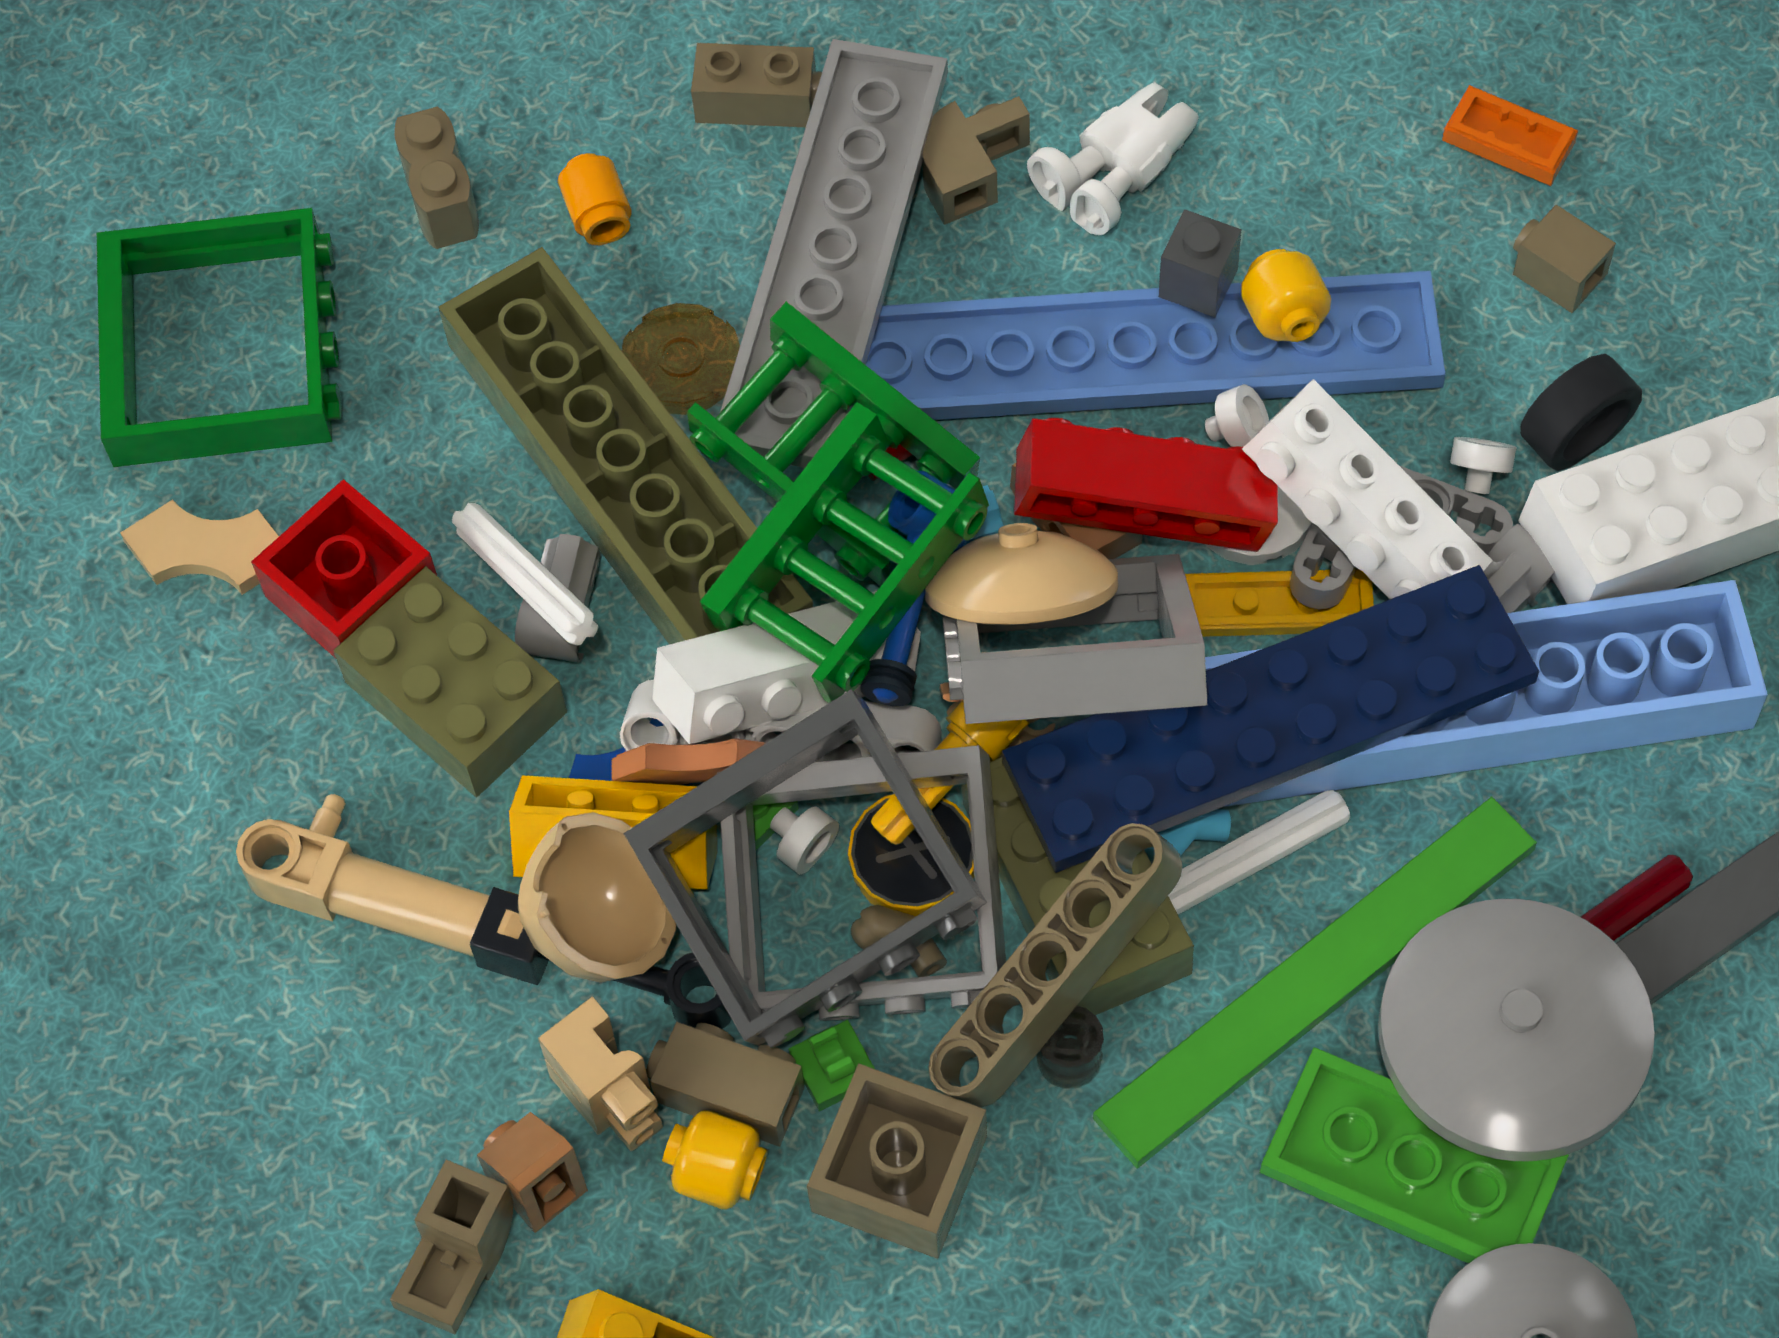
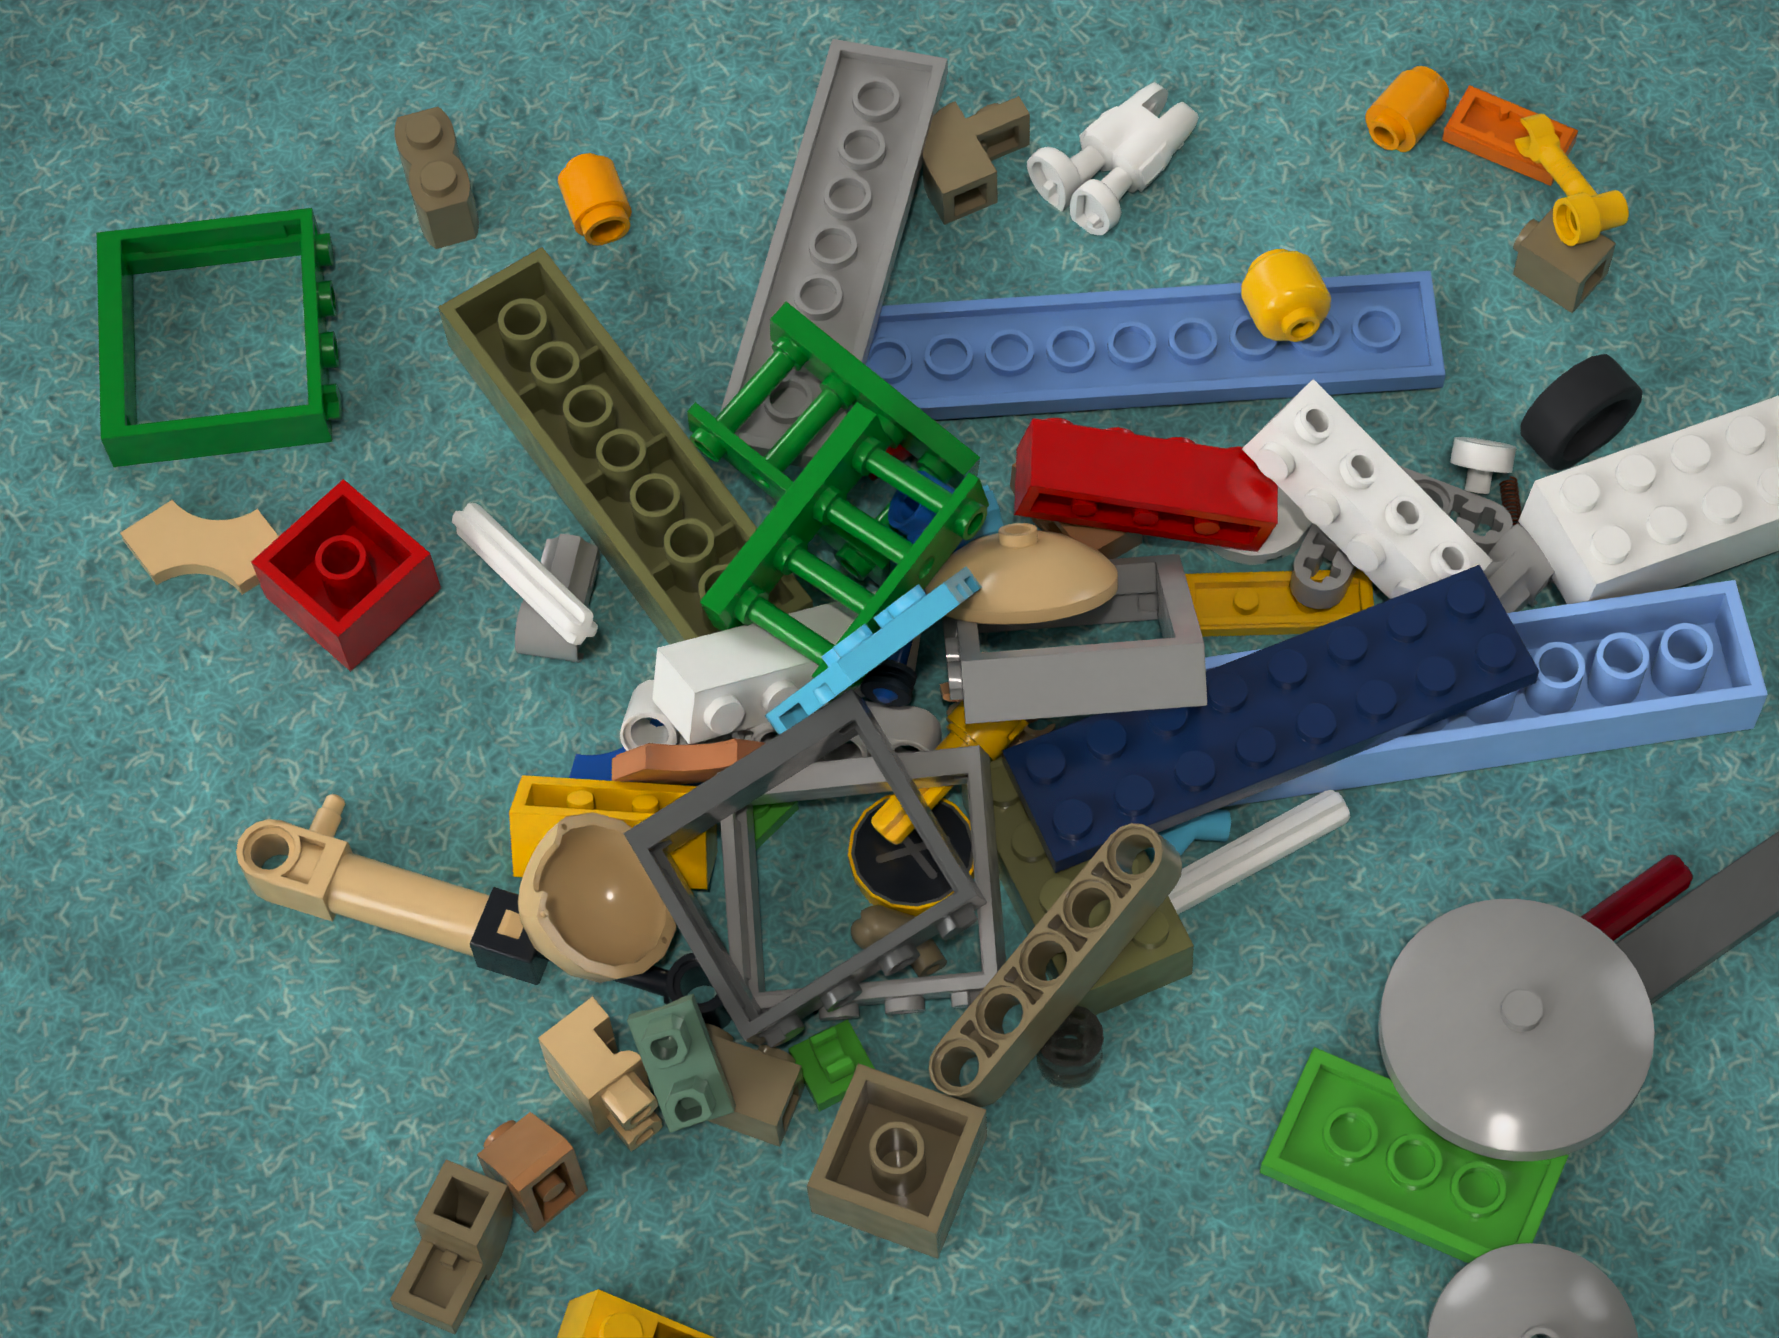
(451, 681): olive brick -> none
(681, 1063): none -> sand green hips
(686, 371): clear orange tile -> none
(715, 1159): yellow head -> none
(754, 84): dark tan brick -> none
(803, 837): white tile -> none
(865, 650): none -> medium azure wing
(1199, 263): dark grey brick -> none
(1237, 416): white tile -> none
(1311, 983): bright green tile -> none
(1407, 109): none -> light orange brick
(1516, 496): none -> copper leg
(1583, 211): none -> yellow brick

